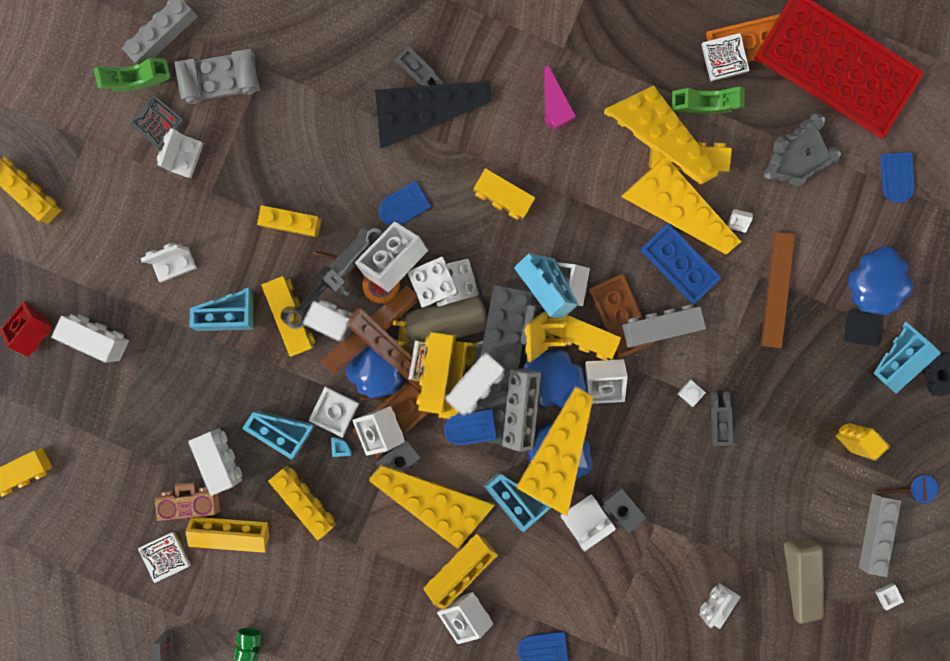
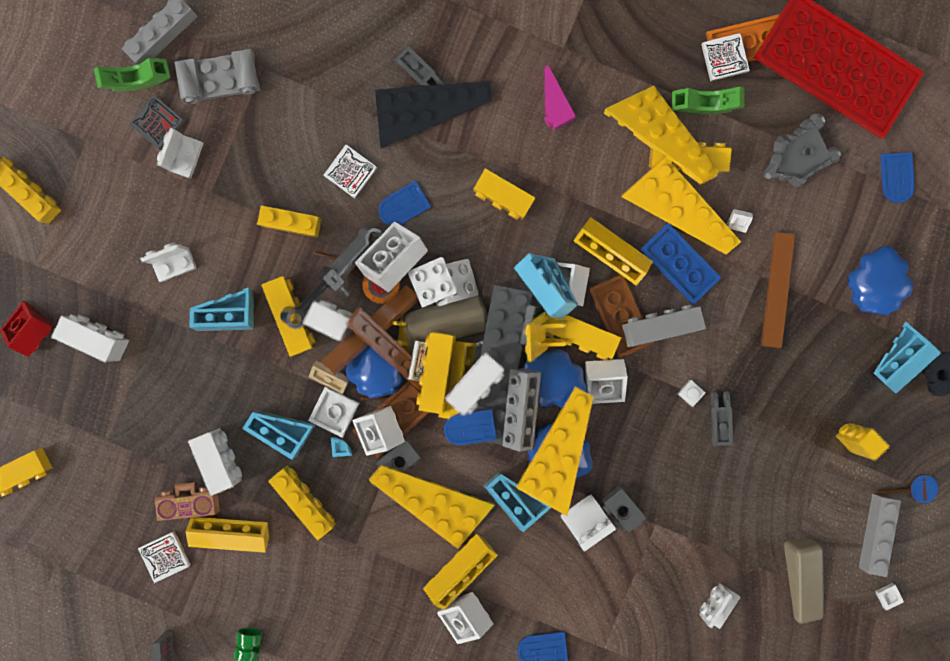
(324, 376): none -> tan plate
(350, 171): none -> white tile
(613, 251): none -> yellow brick
(862, 328): black piece -> none

